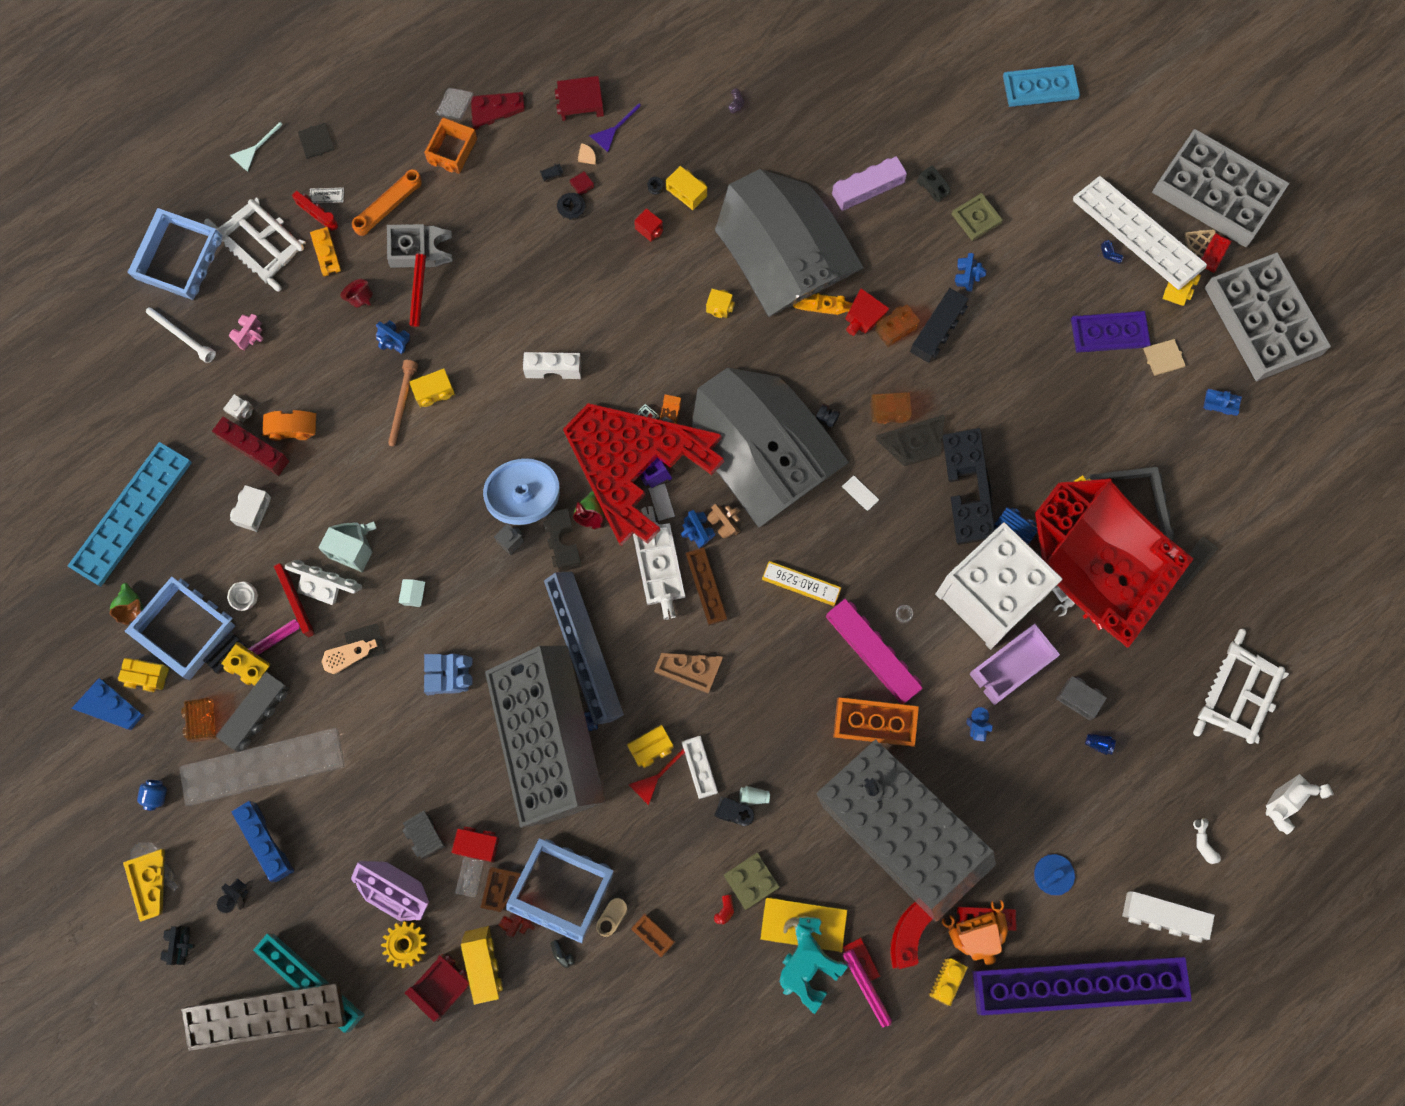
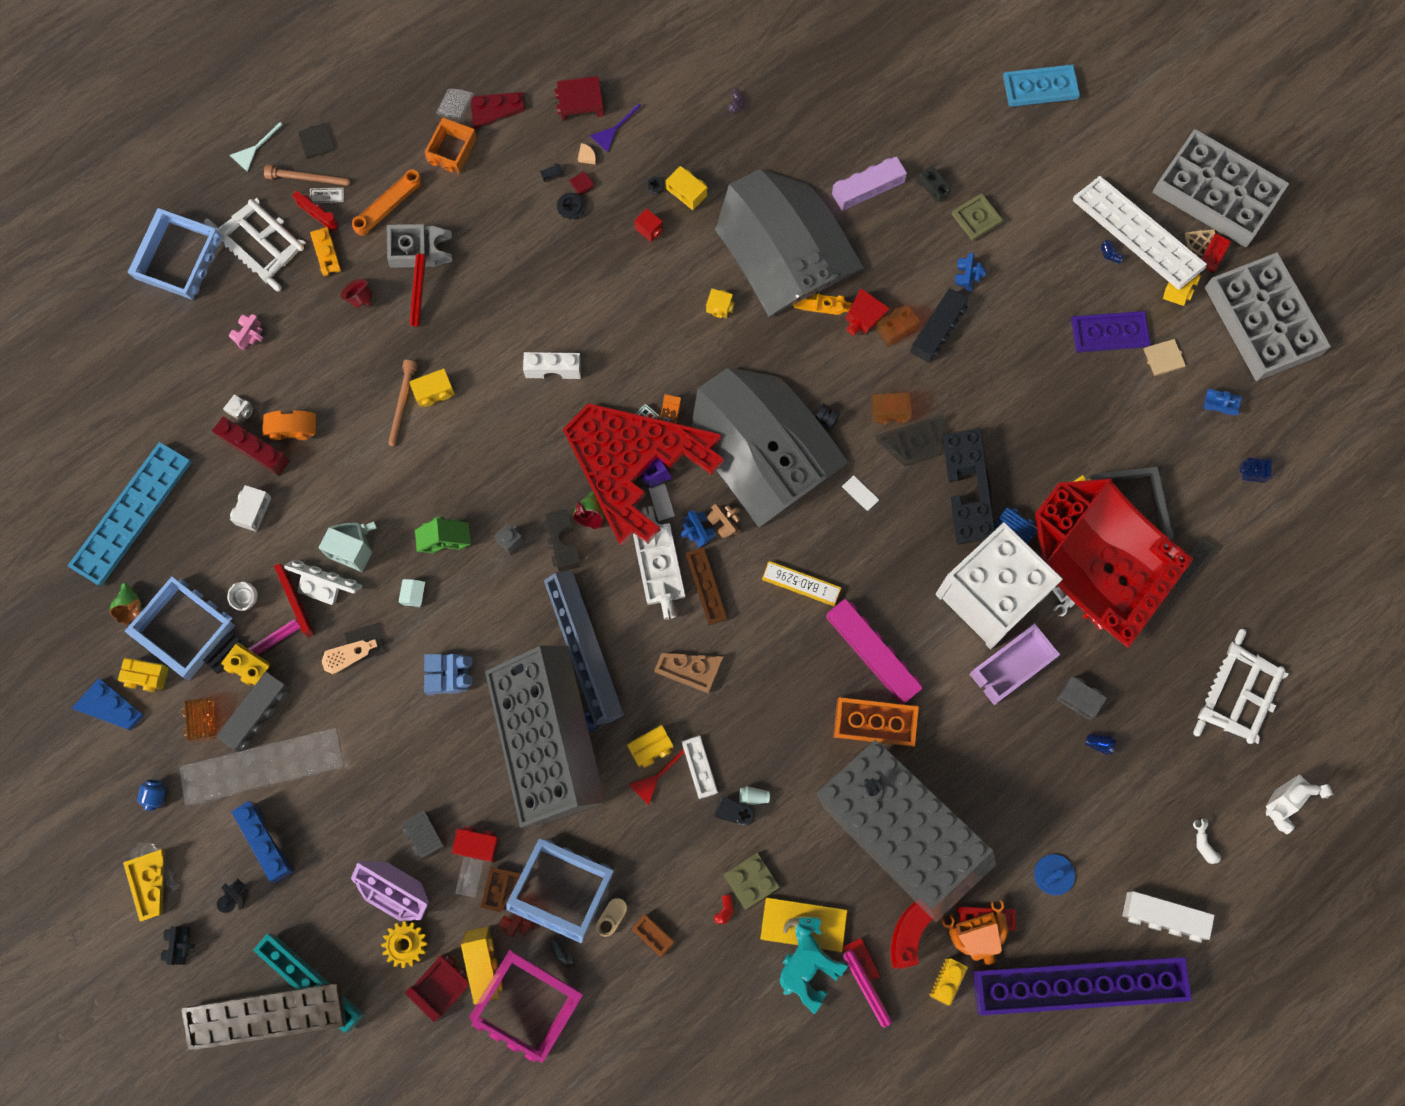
(205, 353): white piece -> none
(272, 172): none -> nougat piece
(389, 338): blue hips -> none
(442, 534): none -> bright green brick
(521, 491): light blue dish -> none
(557, 1026): none -> dark pink window
(898, 614): clear bush -> none
(979, 724): blue hips -> none
(1261, 474): none -> clear blue brick

